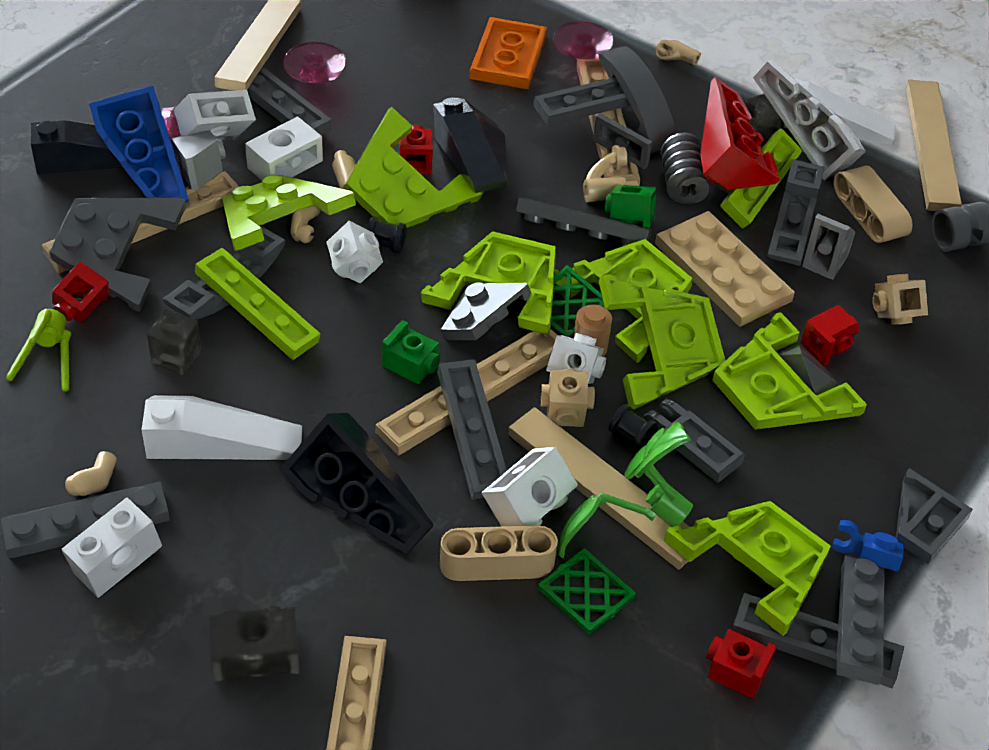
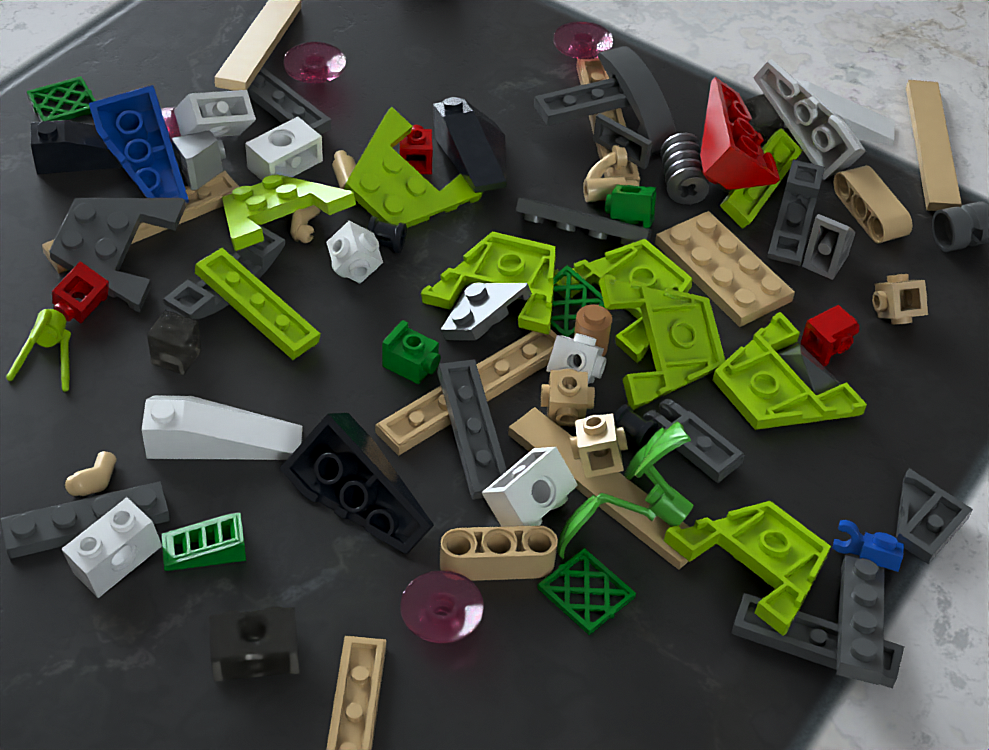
(61, 87): none -> green window
(214, 529): none -> green slope
(442, 593): none -> clear pink dish
(508, 53): orange tile -> none
(599, 445): none -> tan brick
(676, 50): tan arm -> none
(739, 662): red brick -> none

